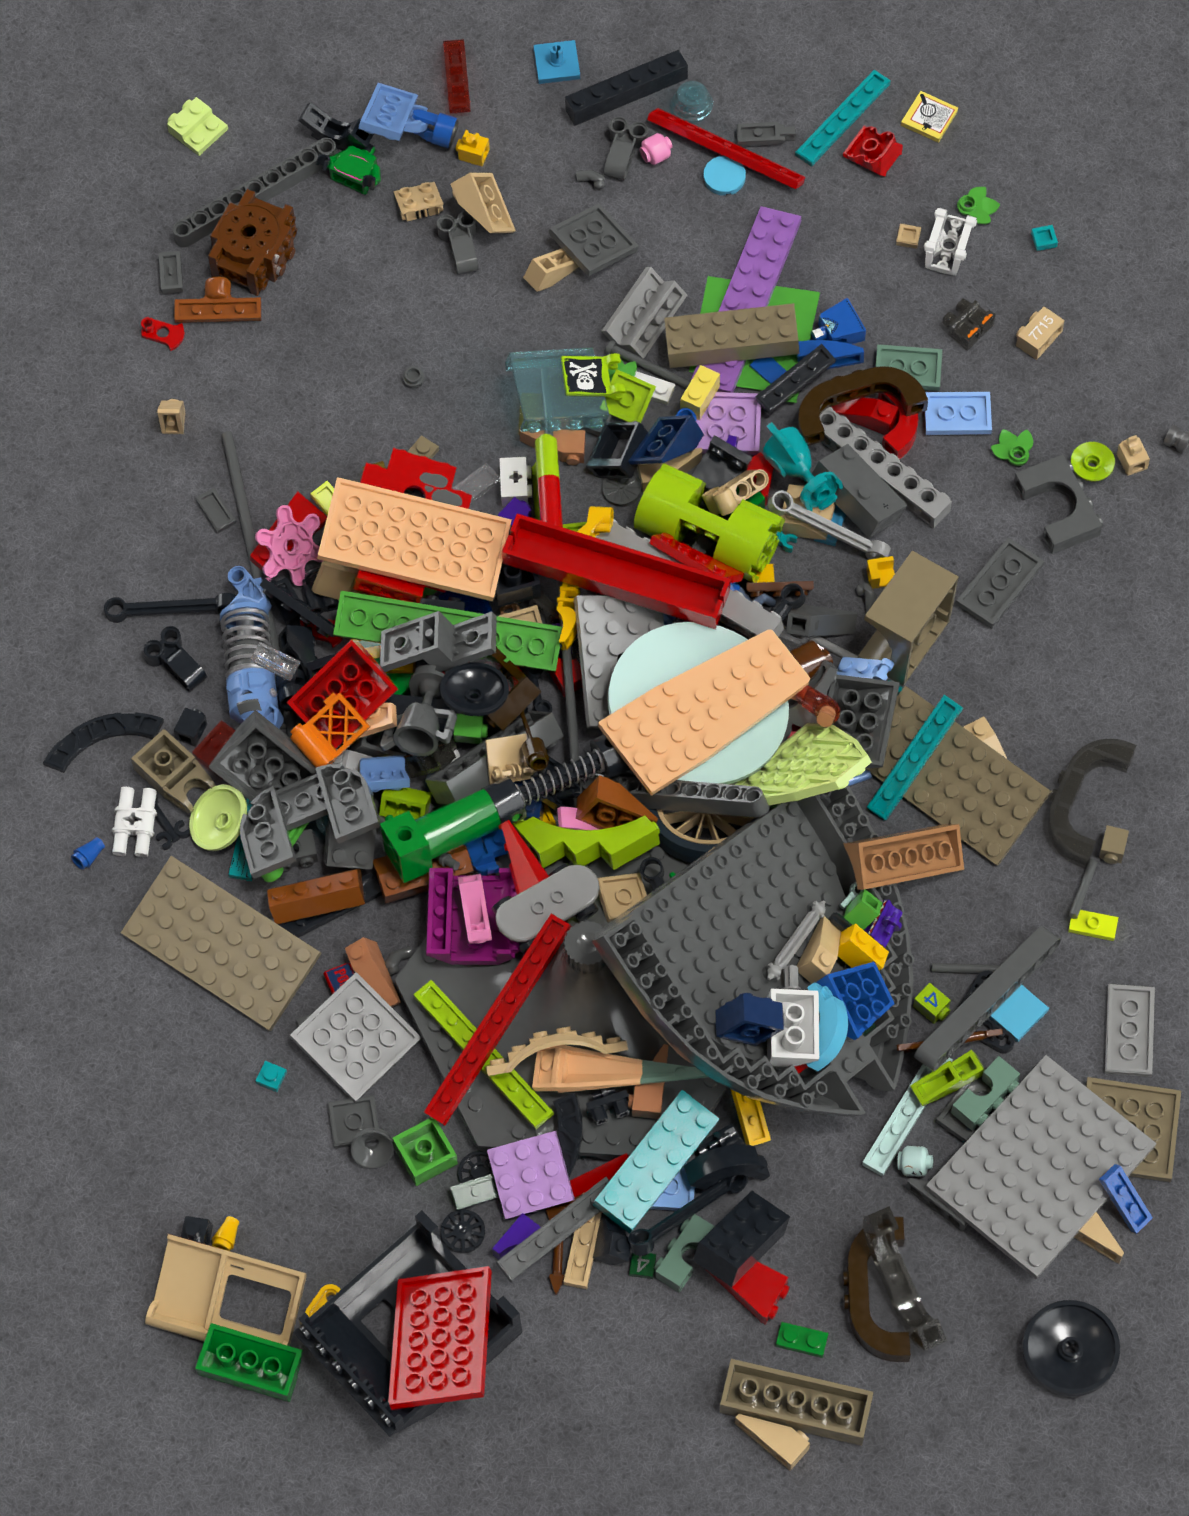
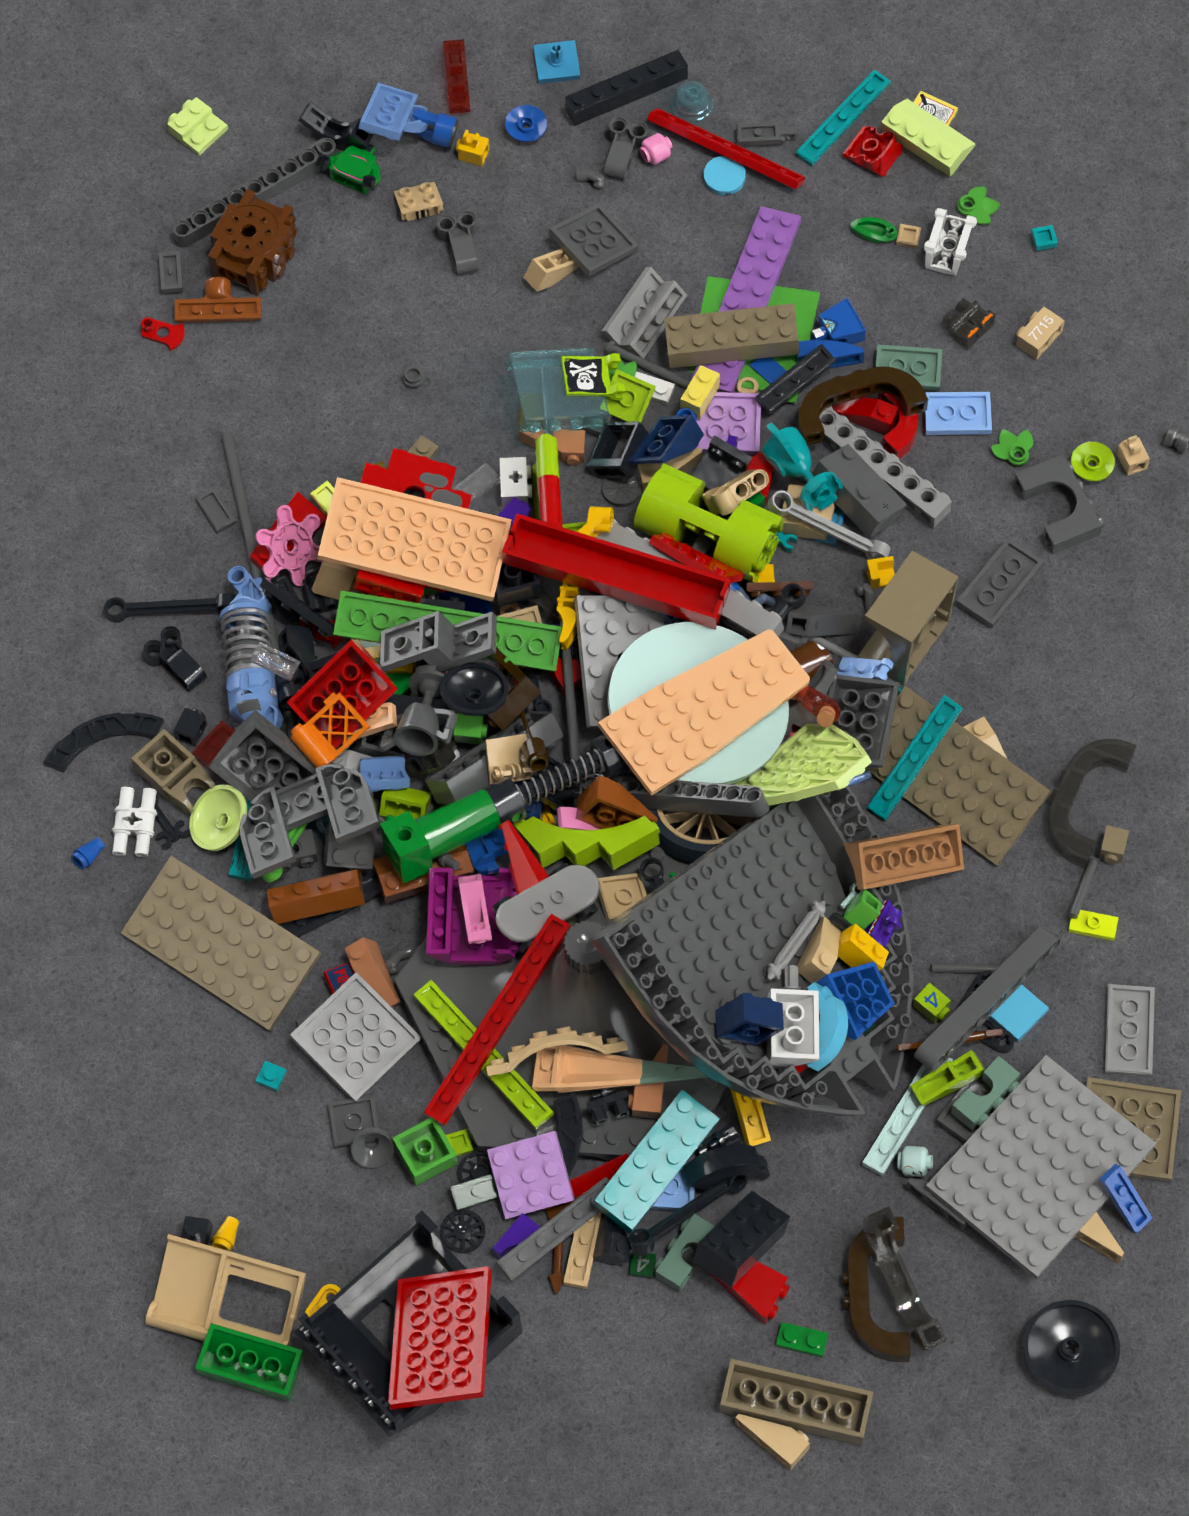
(171, 416): tan slope -> none
(460, 1142): none -> lime tile
(483, 201): tan slope -> none
(526, 116): none -> blue dish
(746, 390): none -> tan tile
(874, 229): none -> green arm
(927, 136): none -> yellowish green slope

